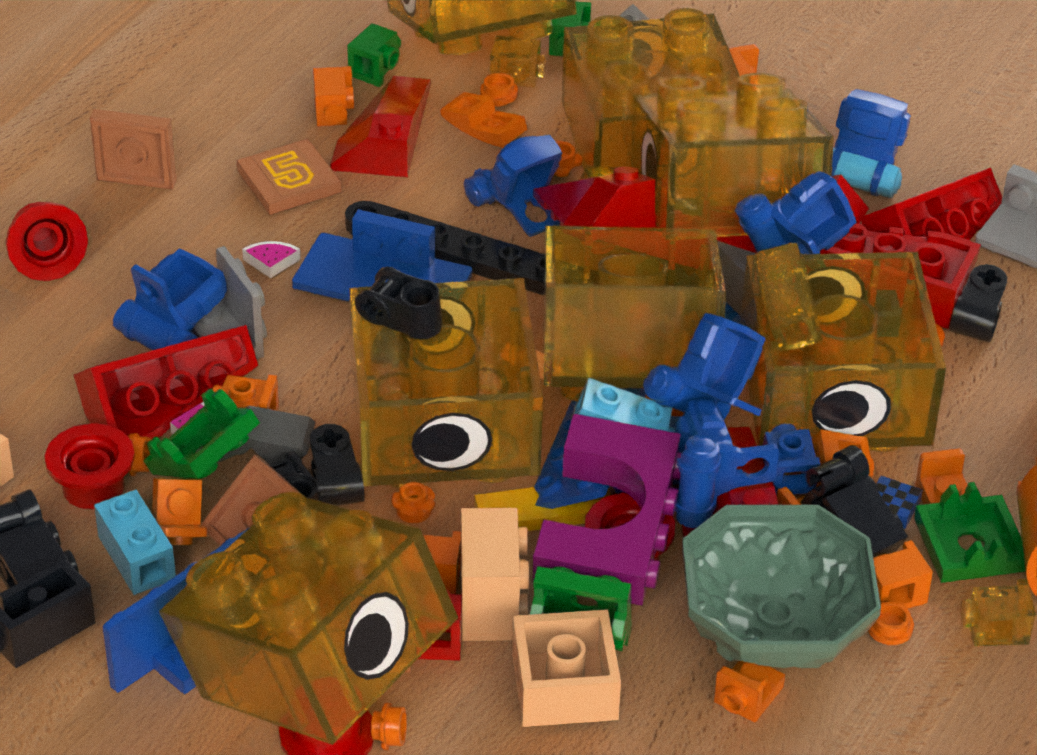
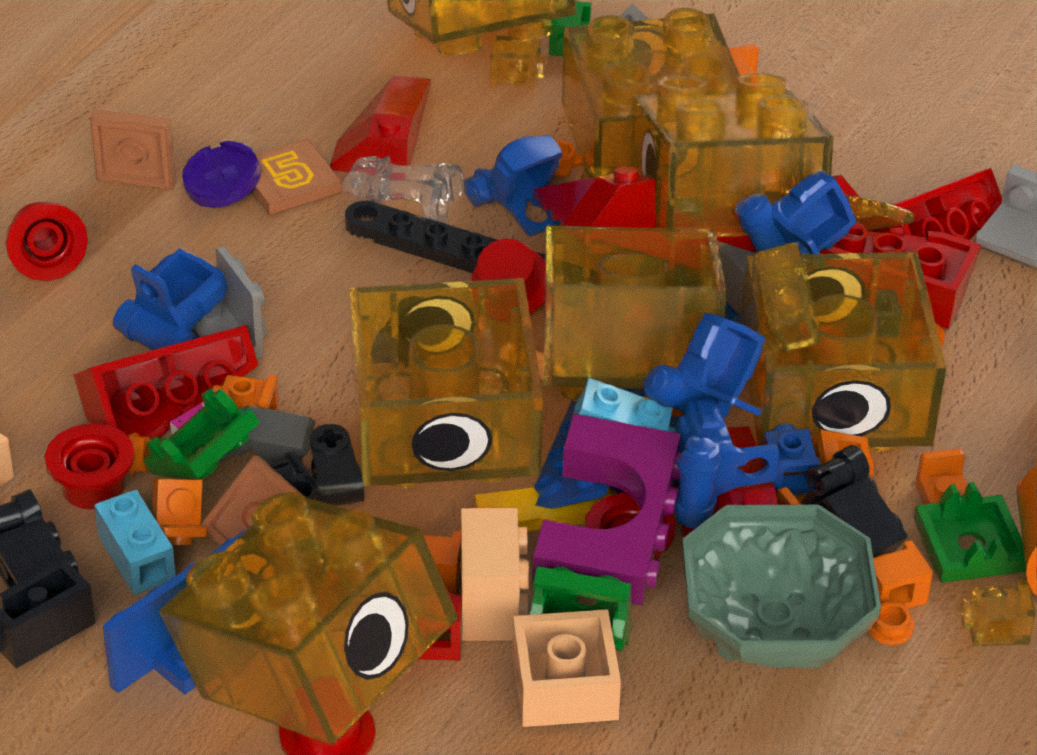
(221, 174): none -> dark purple tile
(271, 256): tile -> none
(333, 95): orange brick -> none
(373, 54): green brick -> none
(377, 242): blue bracket -> none
(389, 726): orange plate -> none
(404, 302): black piece -> none
(413, 502): orange plate -> none
(425, 184): none -> clear piece
(479, 119): orange slope -> none
(500, 88): orange plate -> none
(513, 260): none -> red piece
(747, 688): orange bracket -> none
(868, 140): blue piece -> none
(878, 214): none -> clear yellow slope
(899, 498): tile -> none
(980, 303): black piece -> none

